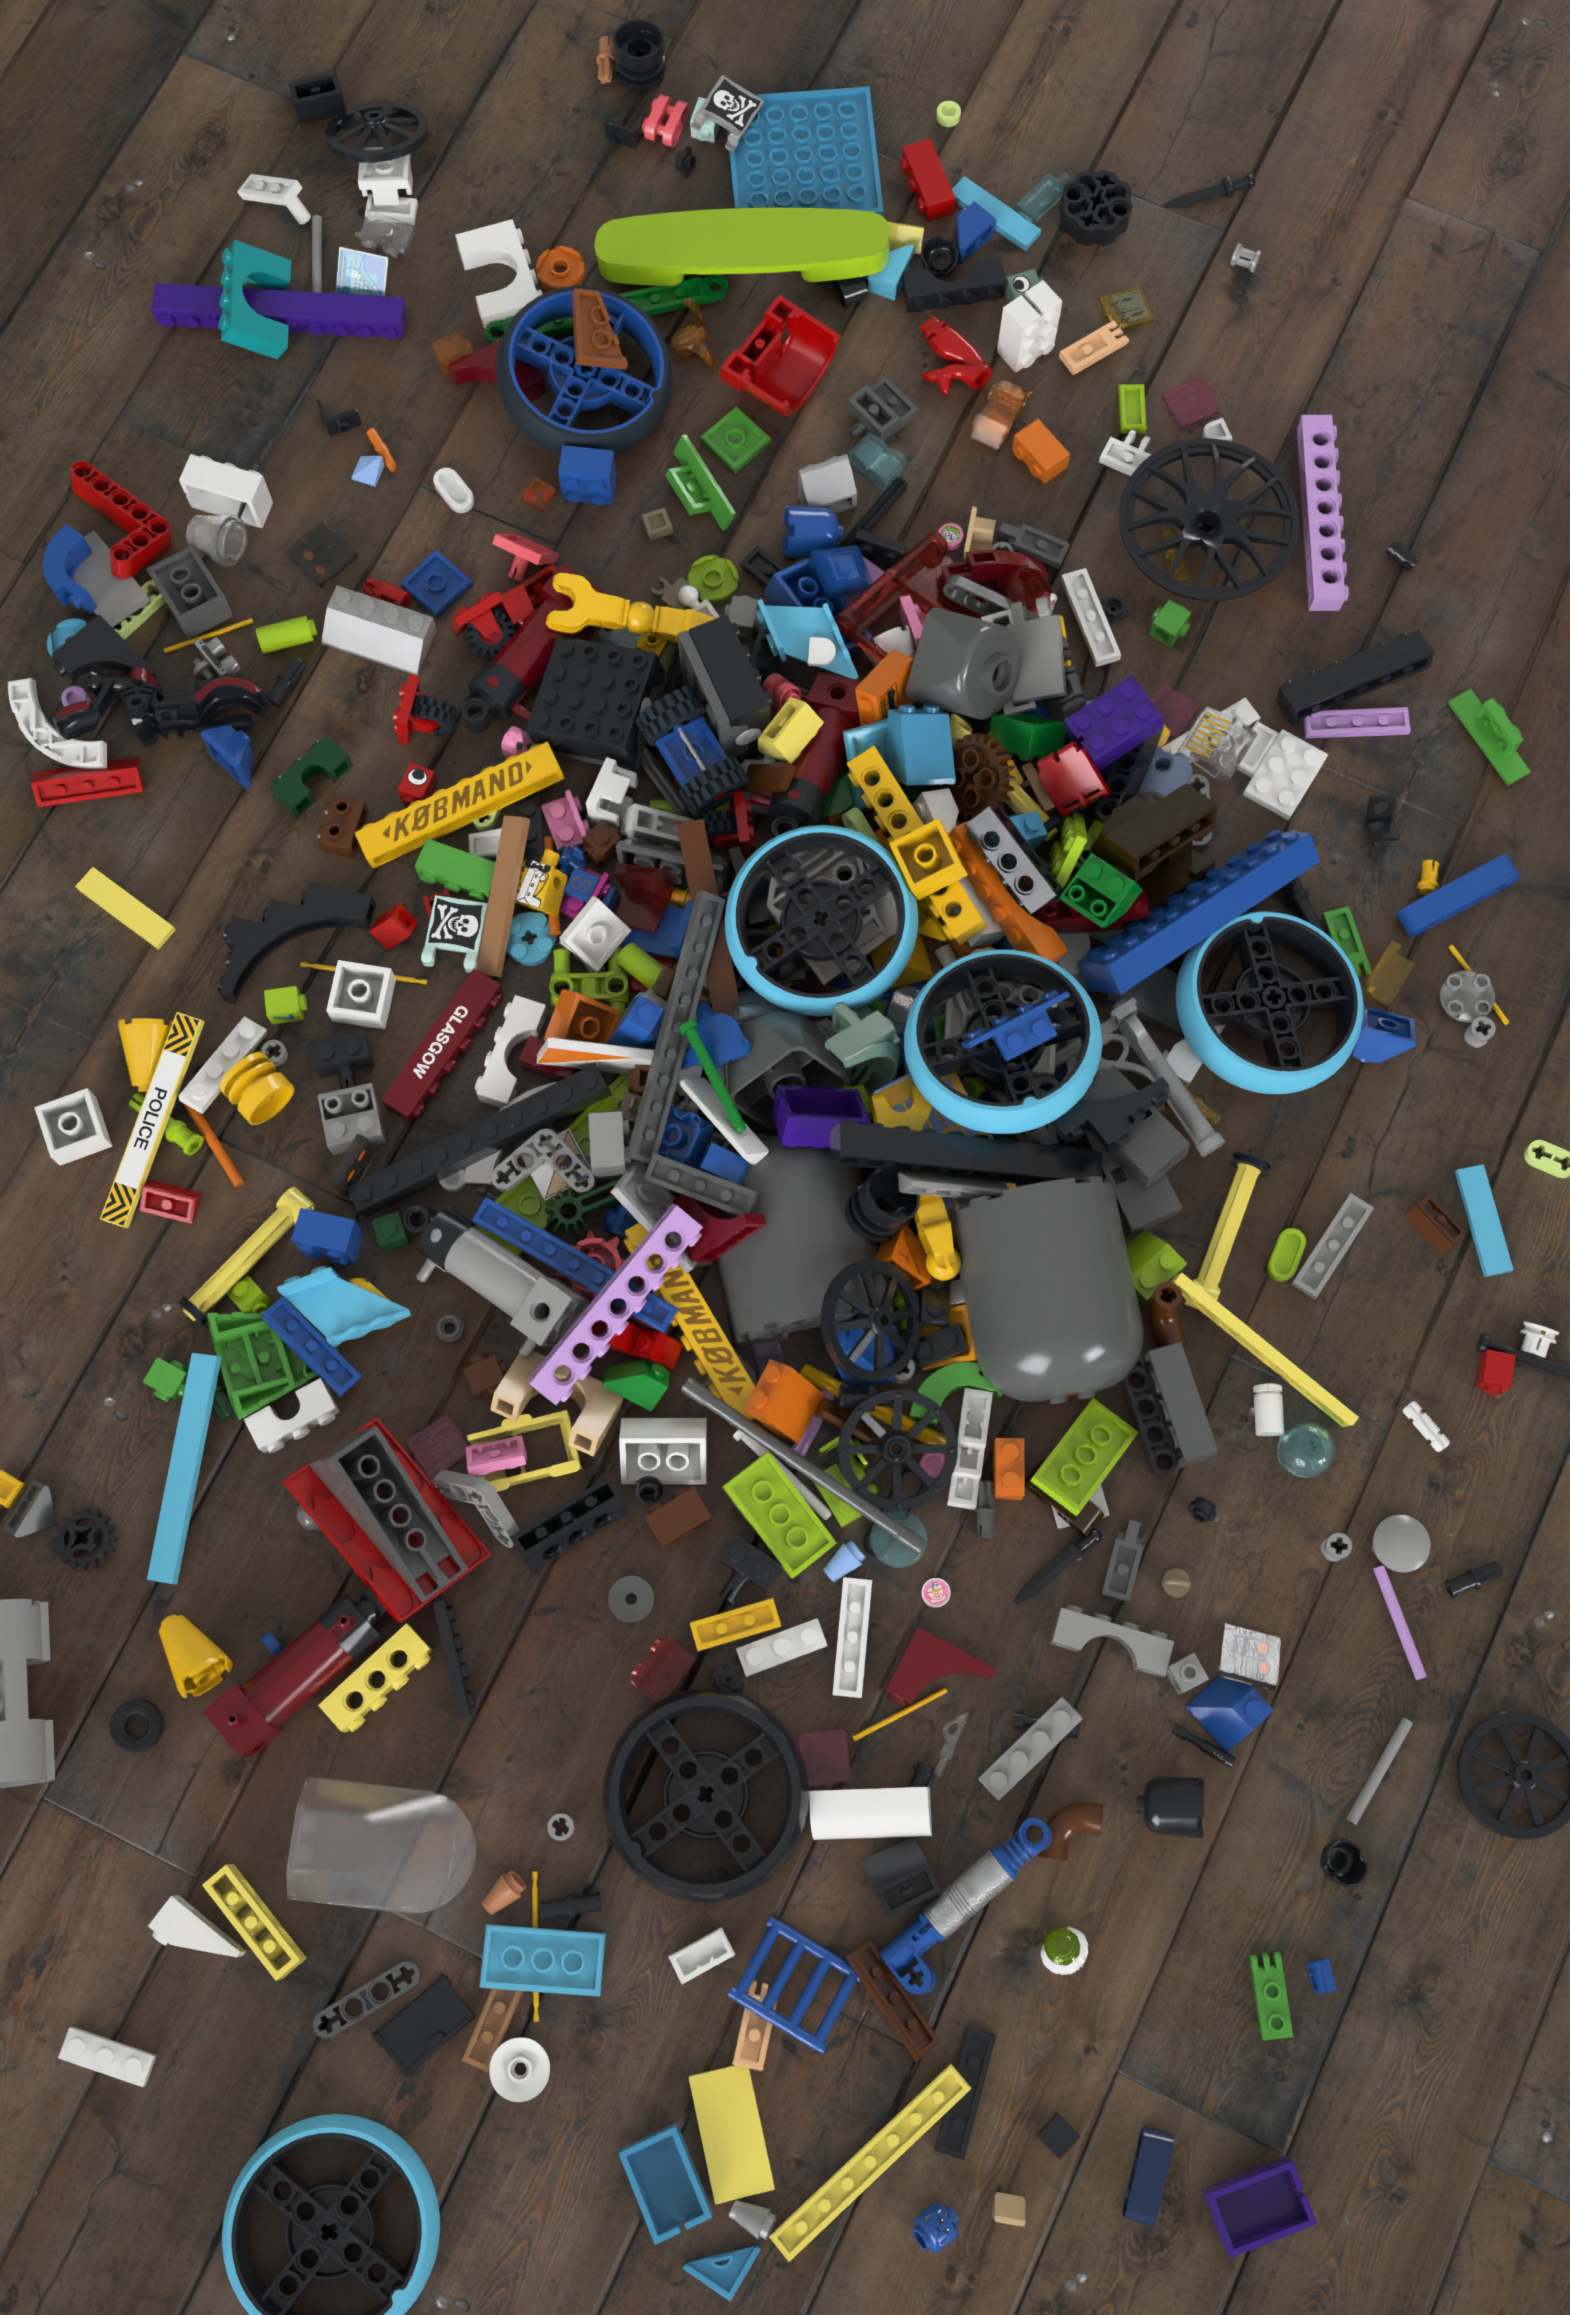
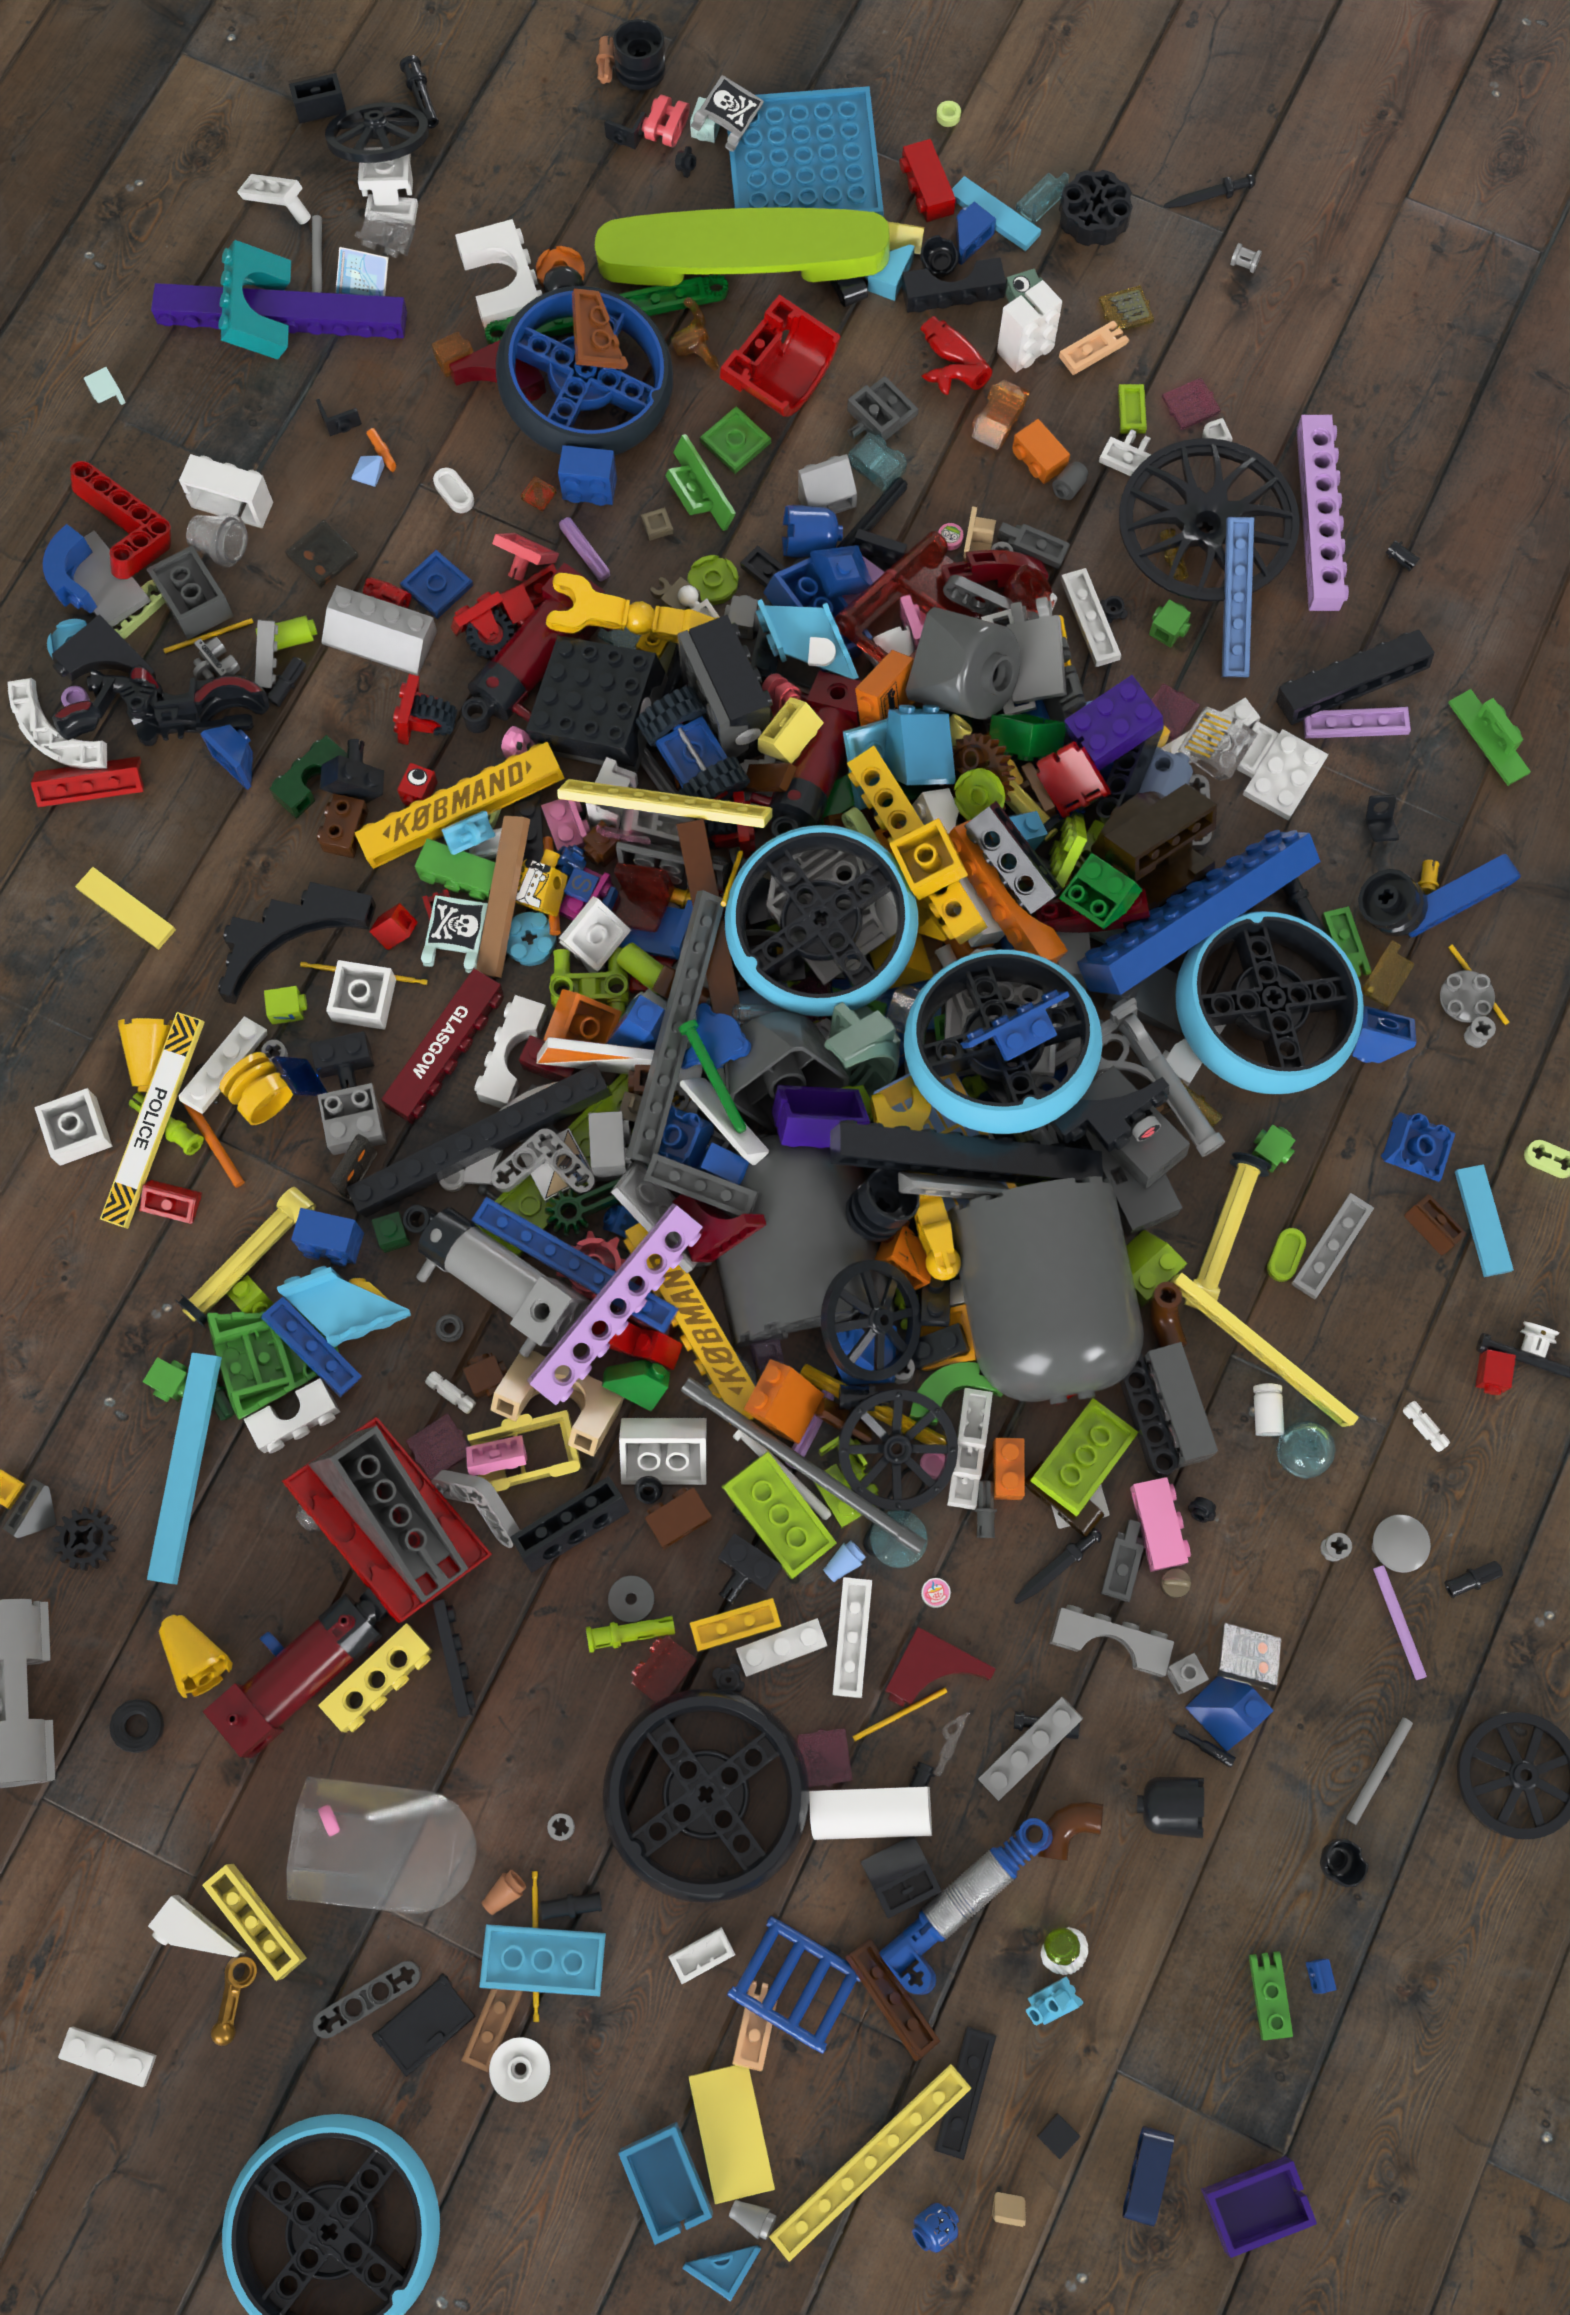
(103, 386): none -> light aqua panel
(224, 2030): none -> pearl gold piece
(265, 653): none -> light grey piece
(299, 1076): none -> clear blue piece
(329, 1820): none -> bright pink tile
(351, 776): none -> black brick
(413, 74): none -> black pin
(450, 1392): none -> white axle
(468, 832): none -> medium azure hips
(561, 277): none -> black hair
(584, 549): none -> lavender axle
(615, 1635): none -> lime pin
(623, 835): none -> clear pink piece
(665, 803): none -> light yellow tile
(731, 878): none -> yellow axle
(977, 791): none -> lime tile
(1053, 2002): none -> medium azure hips
(1070, 480): none -> dark grey brick
(1146, 1128): none -> light grey tile
(1160, 1524): none -> bright pink brick
(1237, 597): none -> medium blue tile
(1274, 1146): none -> bright green brick
(1393, 902): none -> black wheel
(1418, 1145): none -> blue slope

